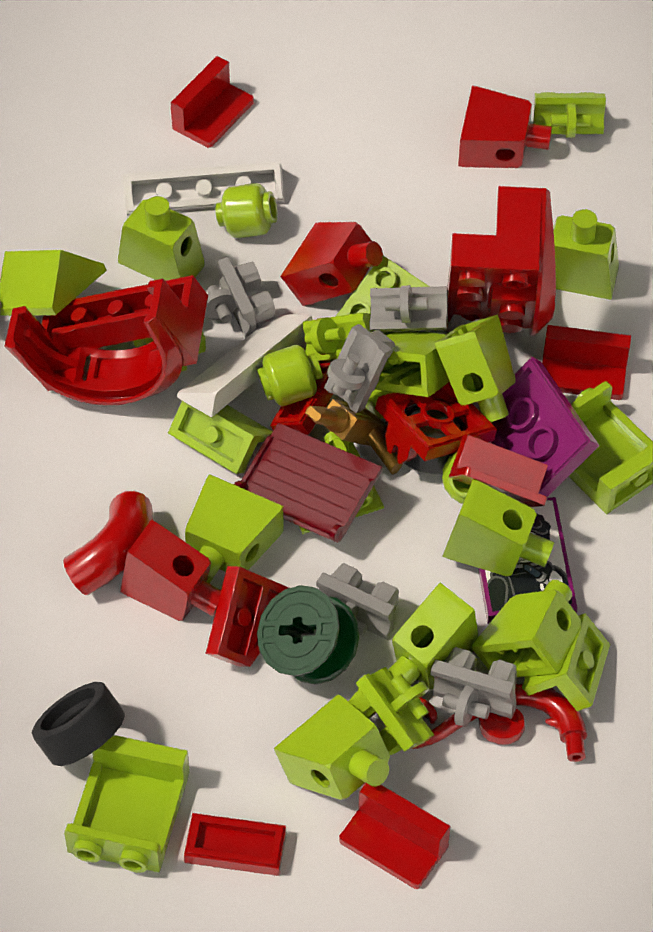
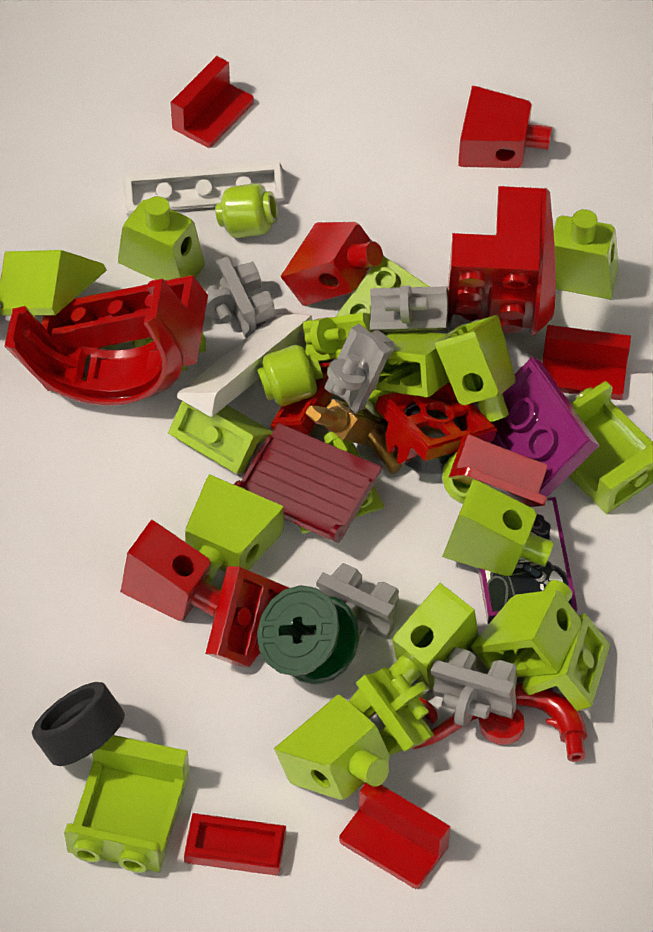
(106, 553): red cylinder -> none
(570, 112): lime hips -> none

